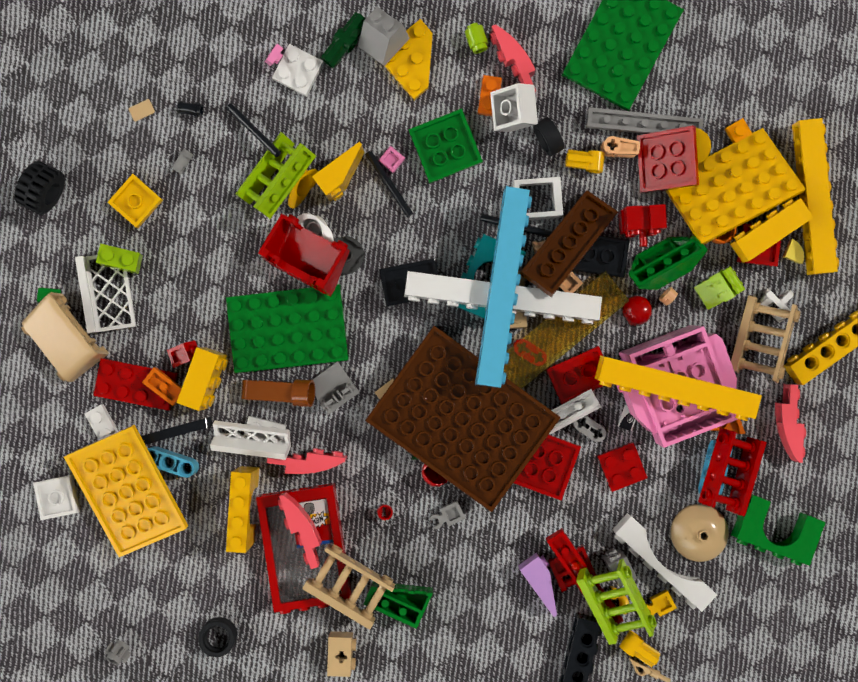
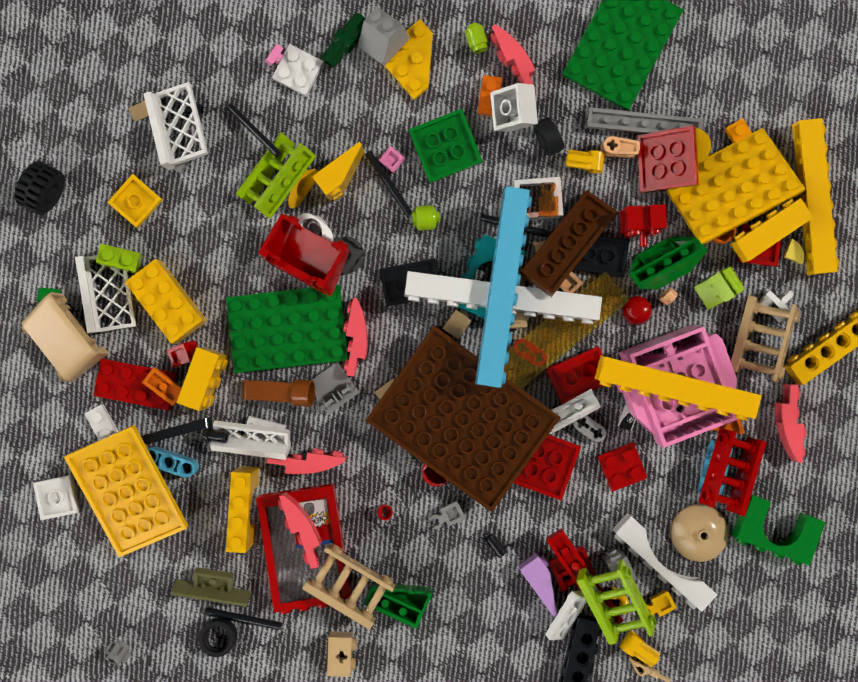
(162, 133): none -> white fence
(166, 301): none -> yellow brick
(212, 586): none -> olive bracket
(215, 435): none -> black pin
(244, 618): none -> black bar
(355, 328): none -> coral slope
(425, 217): none -> lime head
(457, 323): none -> tan brick
(496, 545): none -> black pin
(547, 203): none -> clear orange plate
(566, 616): none -> white plate

